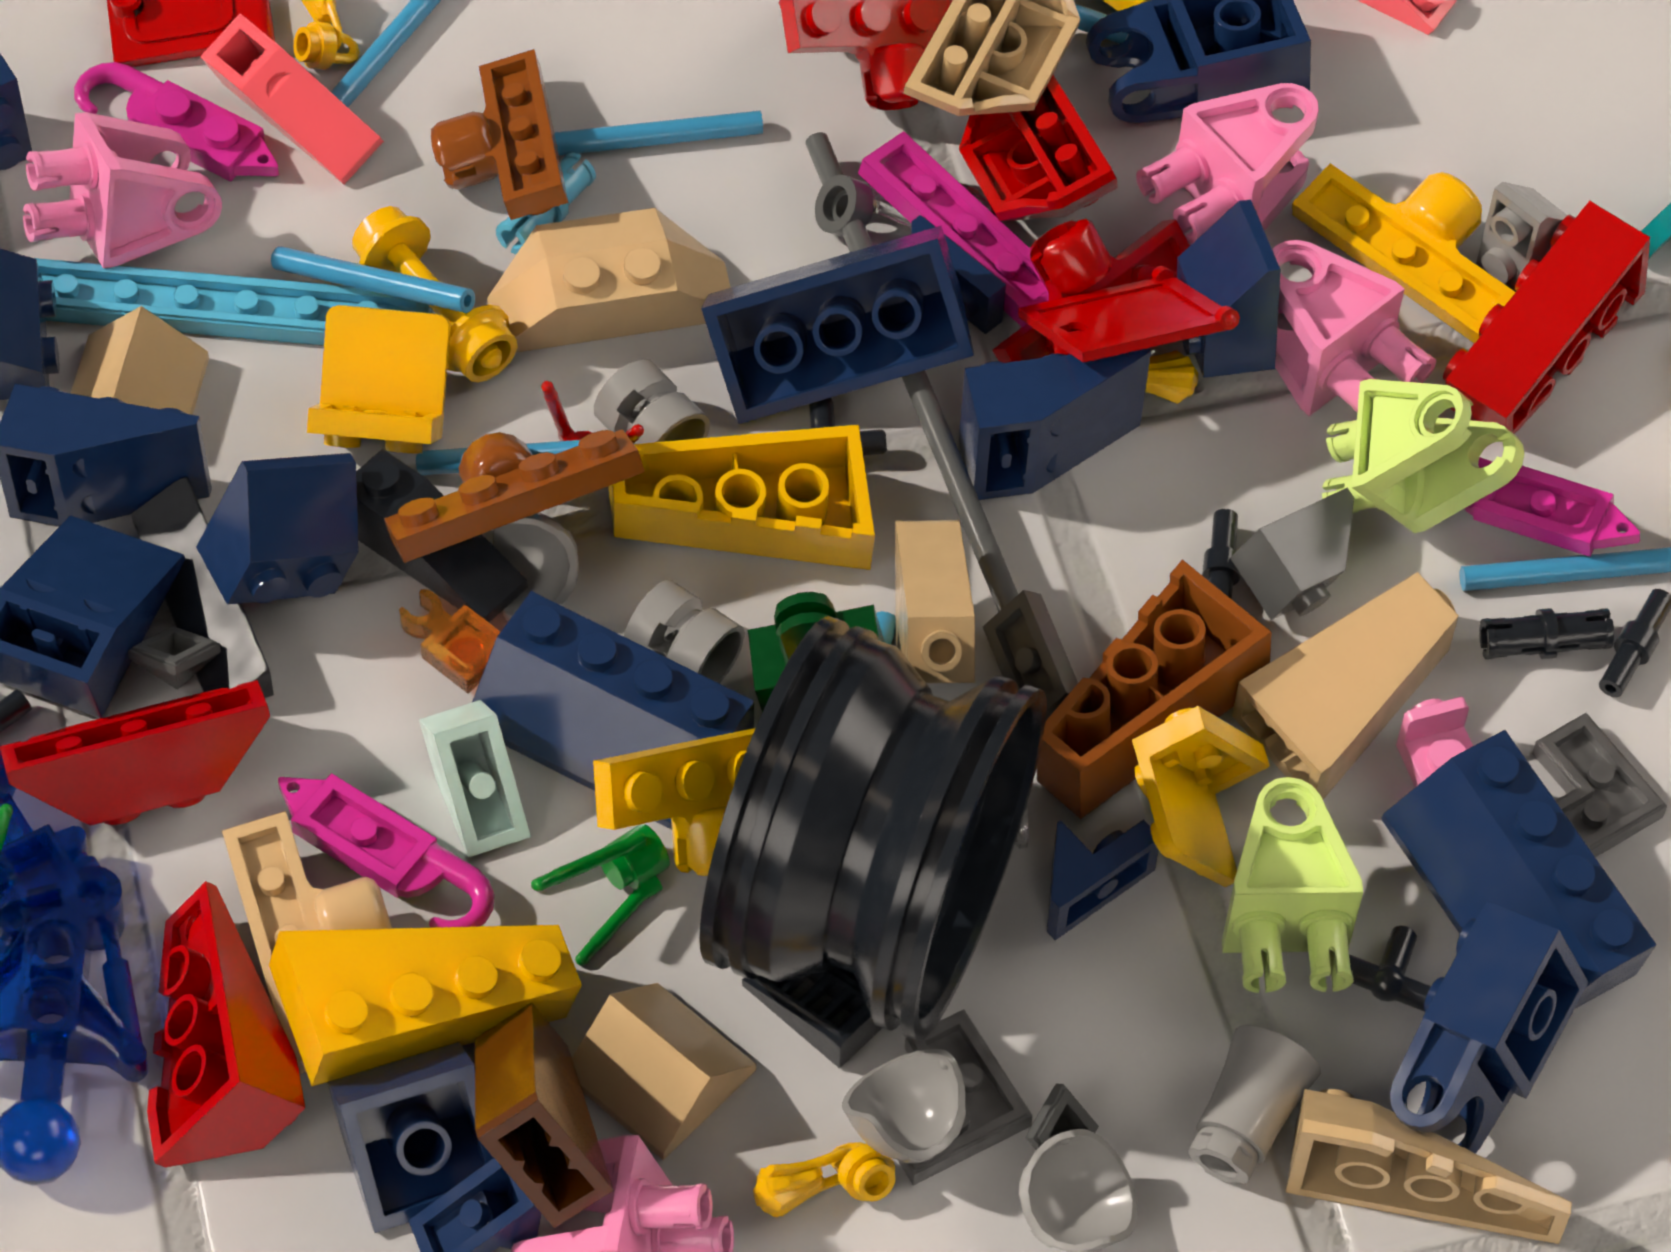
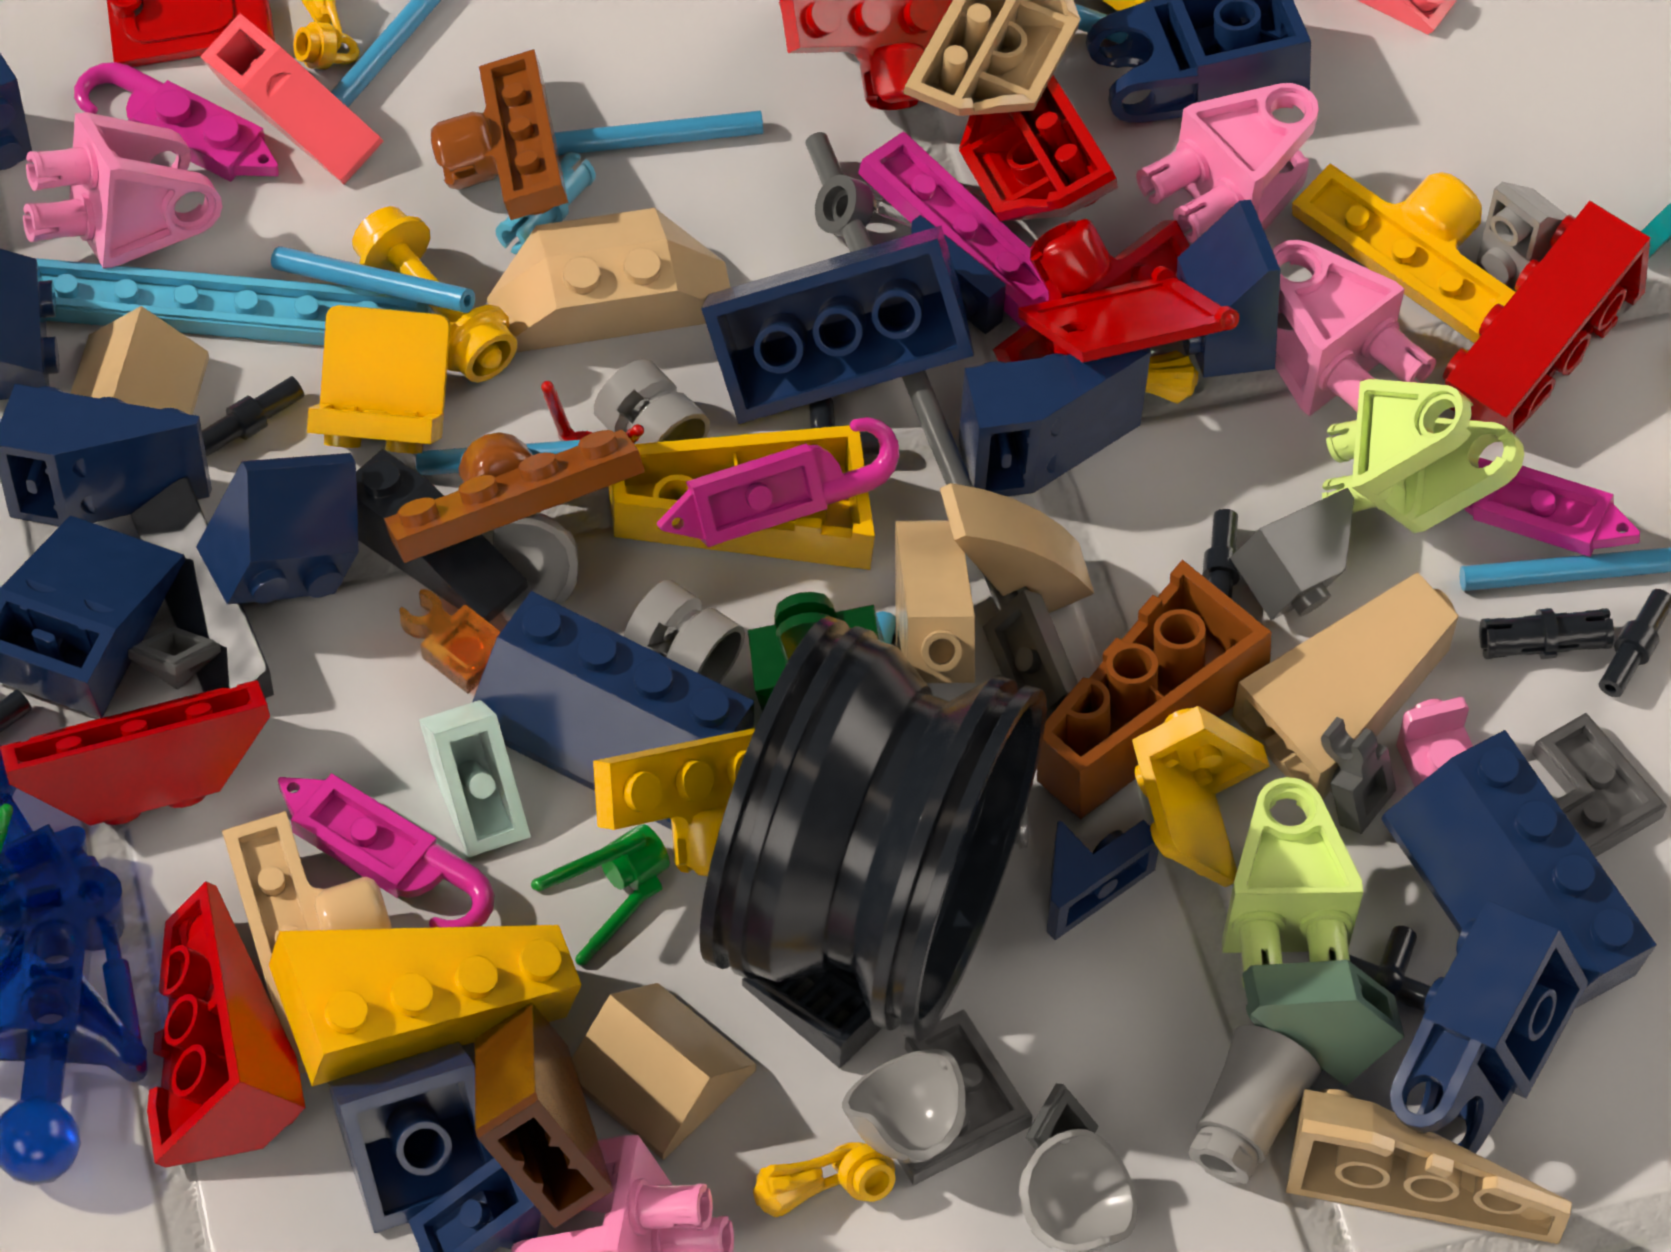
(251, 415): none -> black bar
(777, 489): none -> dark pink plate
(1017, 545): none -> tan slope
(1327, 1010): none -> sand green slope
(1363, 777): none -> dark grey plate

